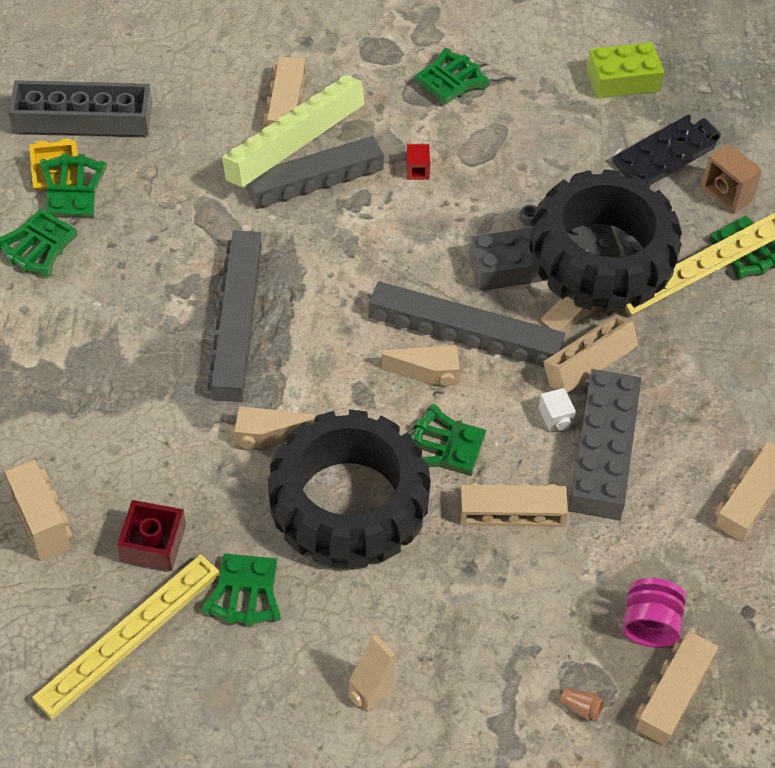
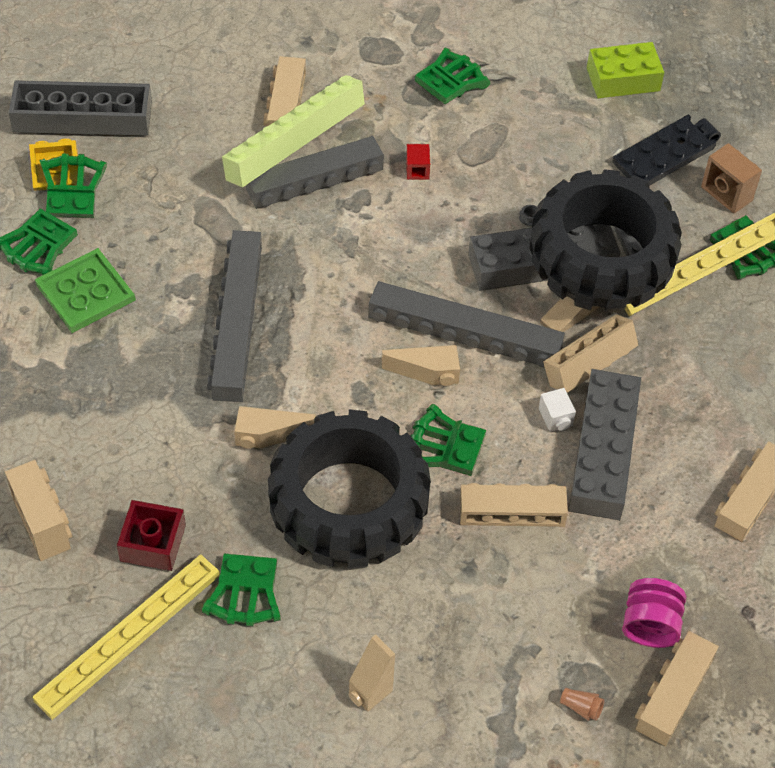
(85, 290): none -> bright green plate

